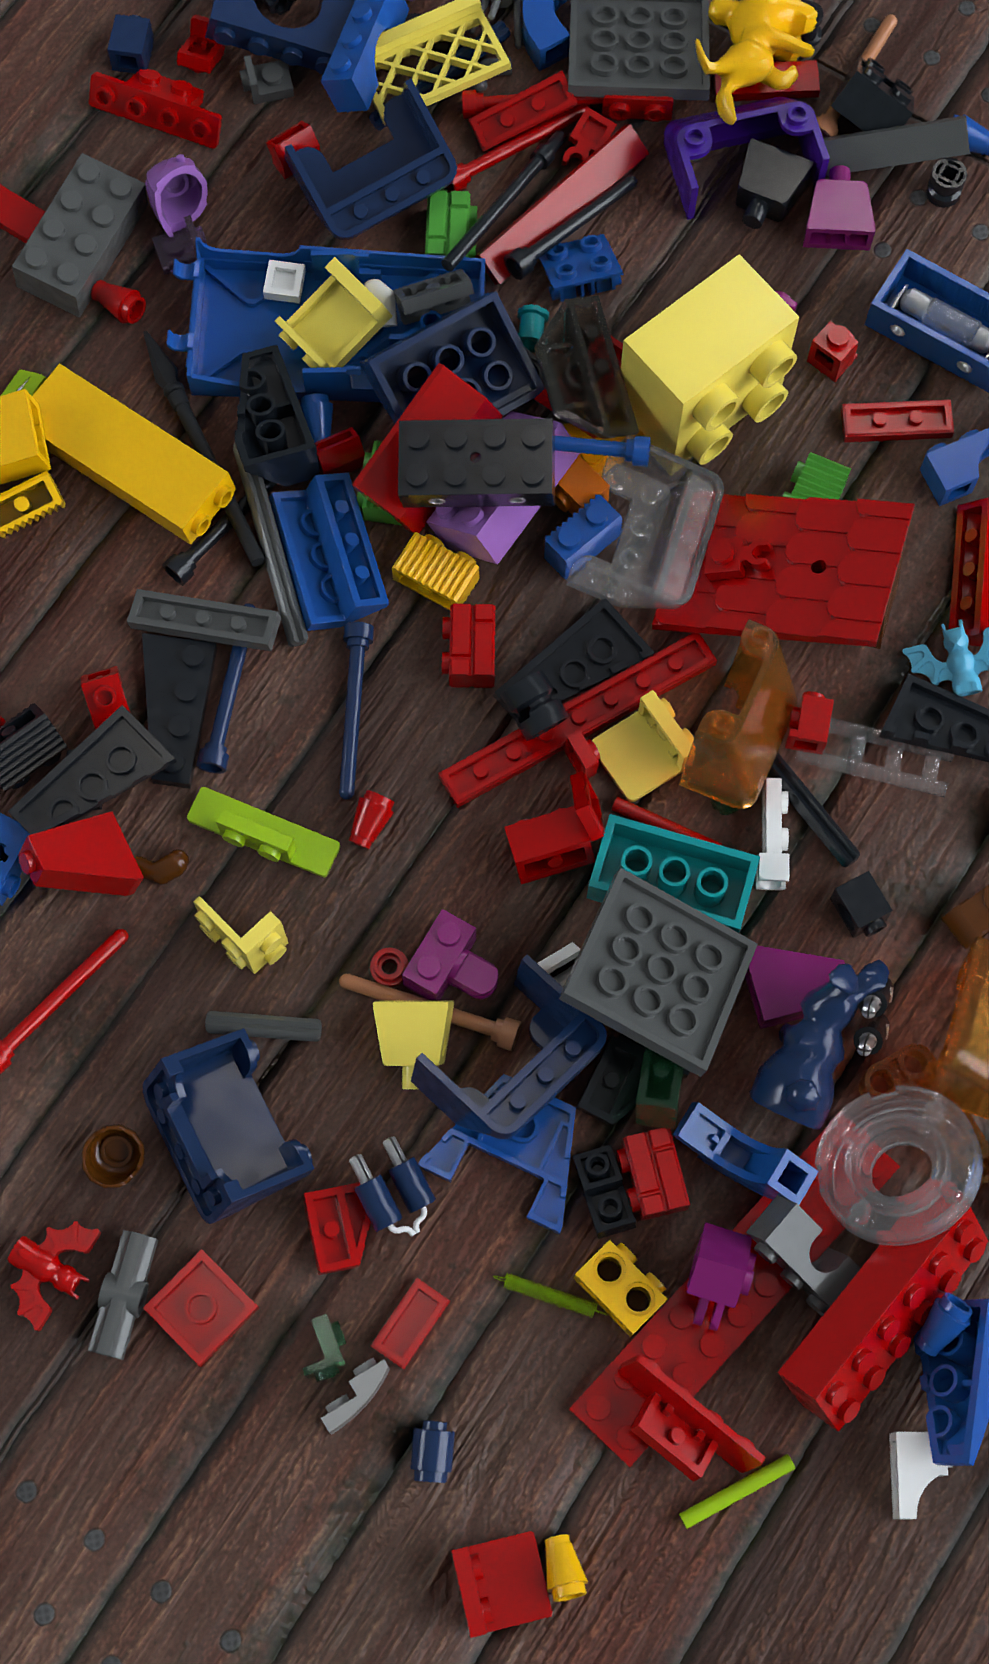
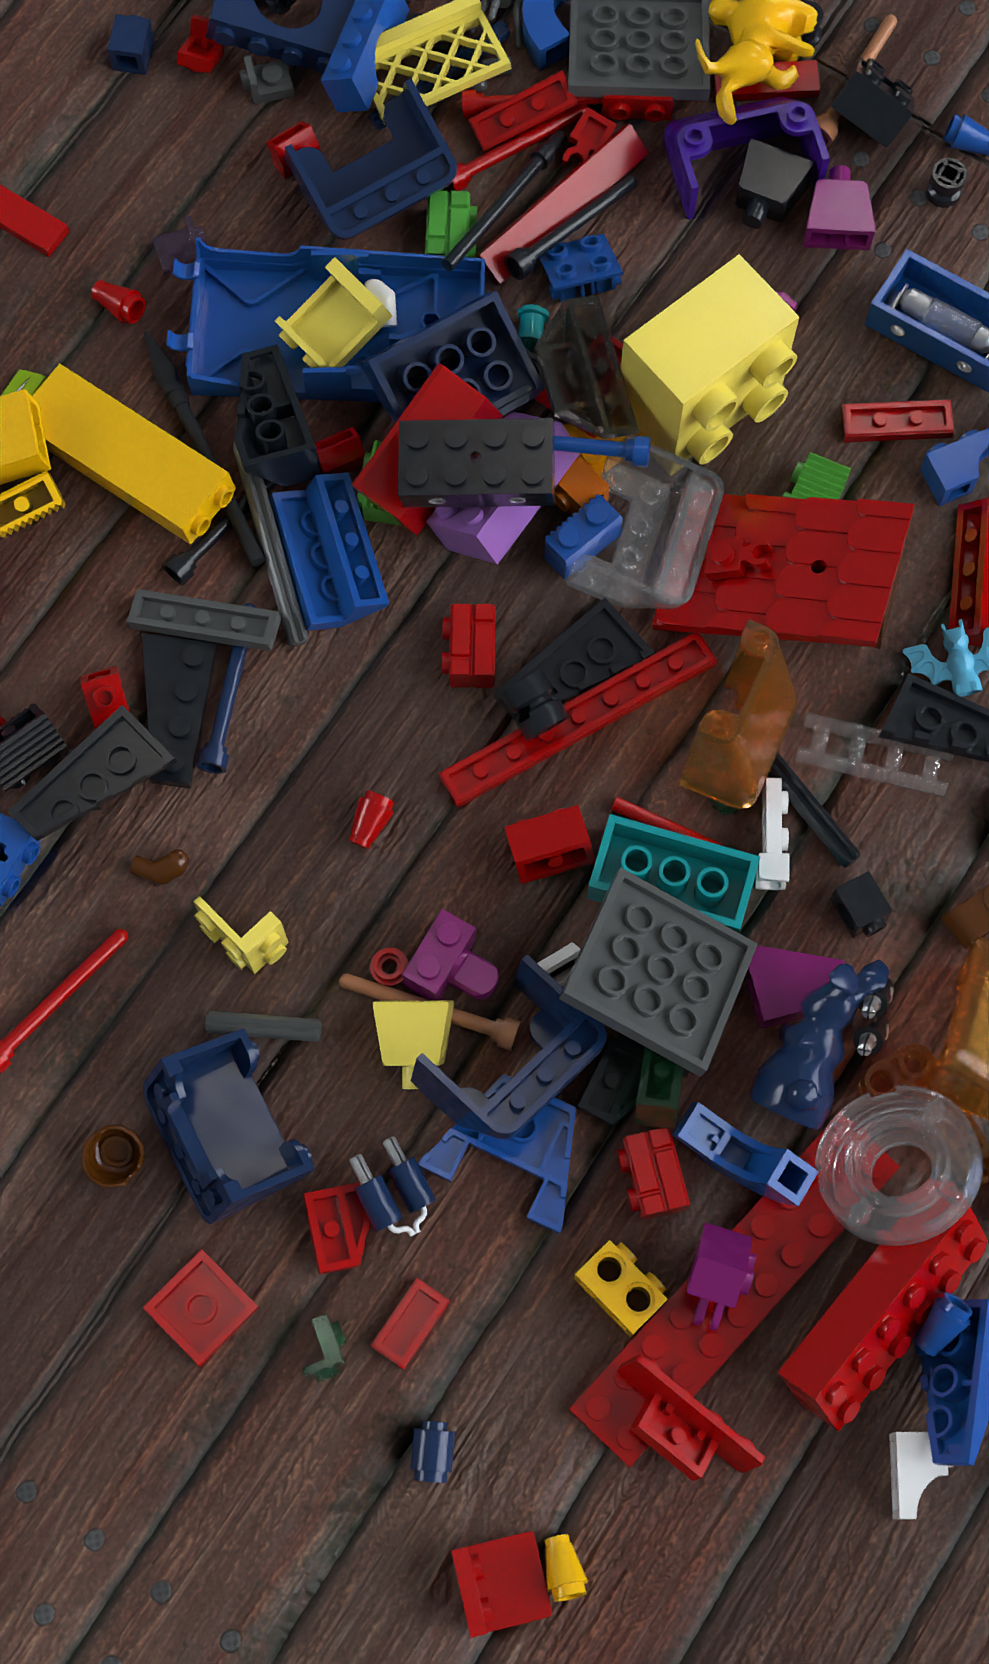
(42, 1264): red animal -> none
(80, 234): dark grey brick -> none
(82, 857): red slope -> none
(123, 1295): dark grey piece -> none
(158, 103): red bracket -> none
(176, 191): medium lavender helmet -> none
(264, 832): lime bracket -> none
(284, 281): white plate -> none
(318, 414): blue cone -> none
(358, 638): dark blue piece -> none
(365, 1385): light grey slope -> none
(436, 571): yellow brick -> none
(438, 294): dark grey bracket -> none
(551, 1294): lime piece -> none
(582, 754): red plate -> none
(587, 805): red tile -> none
(604, 1191): black slope -> none
(644, 748): light yellow bracket -> none
(737, 1491): lime bar -> none
(785, 1237): dark grey arch -> none
(810, 723): red brick -> none
(837, 344): red brick -> none
(899, 144): dark grey tile -> none

